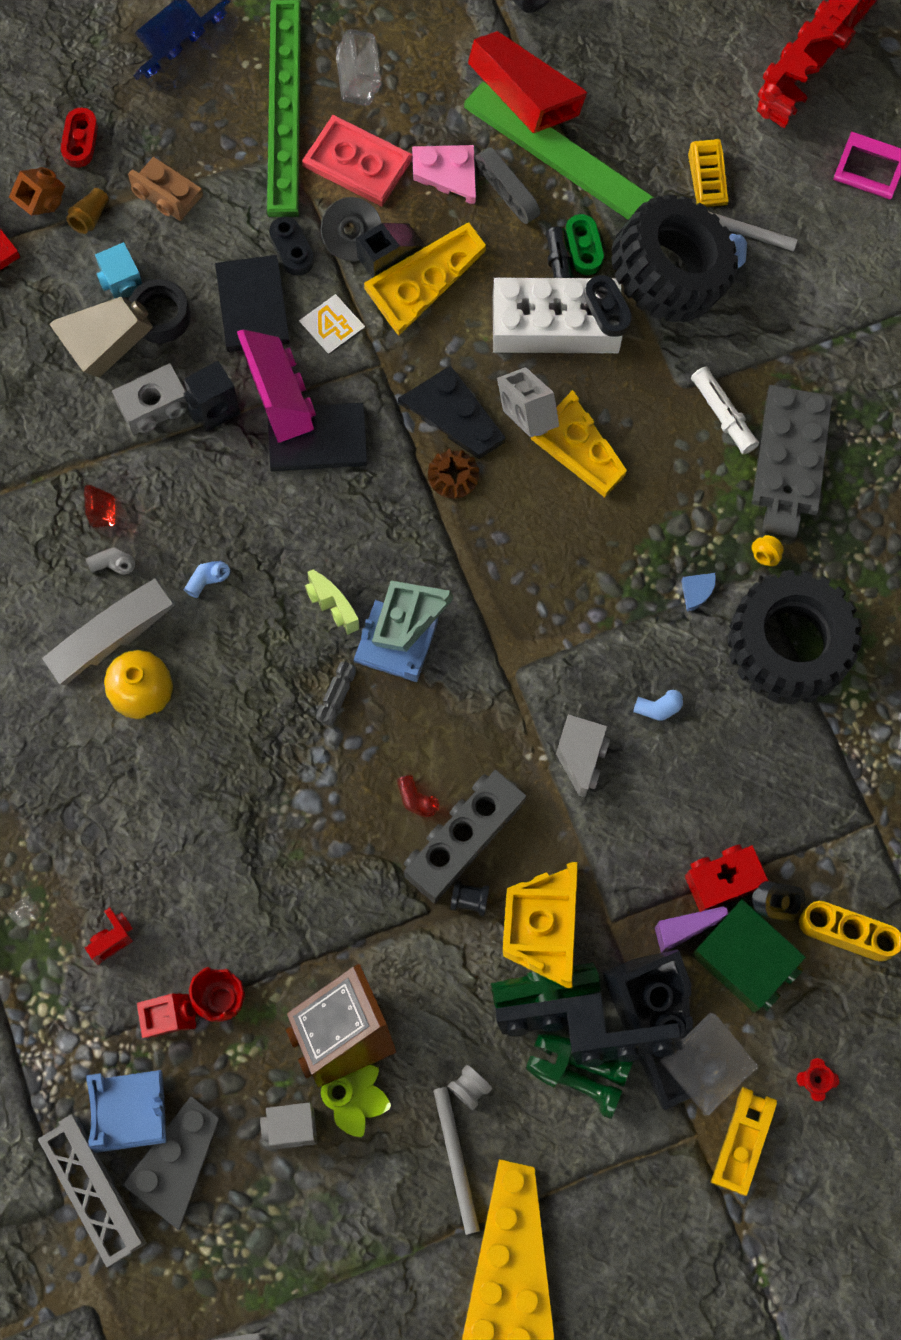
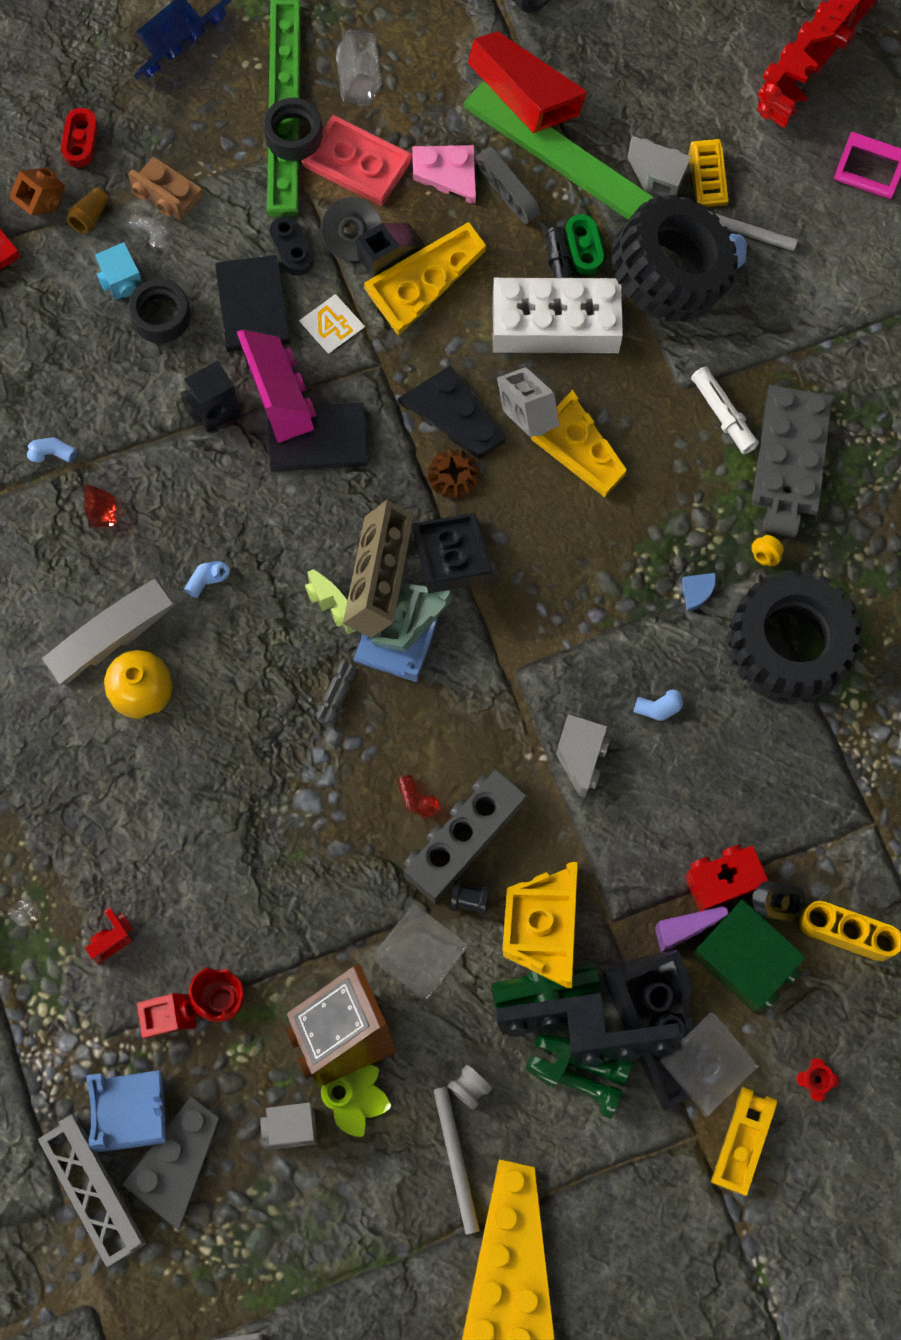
(42, 447): none -> light blue arm
(102, 333): slope -> none
(113, 559): light grey arm -> none
(152, 226): none -> clear arm
(158, 384): light grey brick -> none
(287, 109): none -> black tyre
(378, 569): none -> dark tan brick
(419, 952): none -> clear tile
(452, 553): none -> black tile
(608, 308): black plate -> none
(657, 167): none -> light grey slope

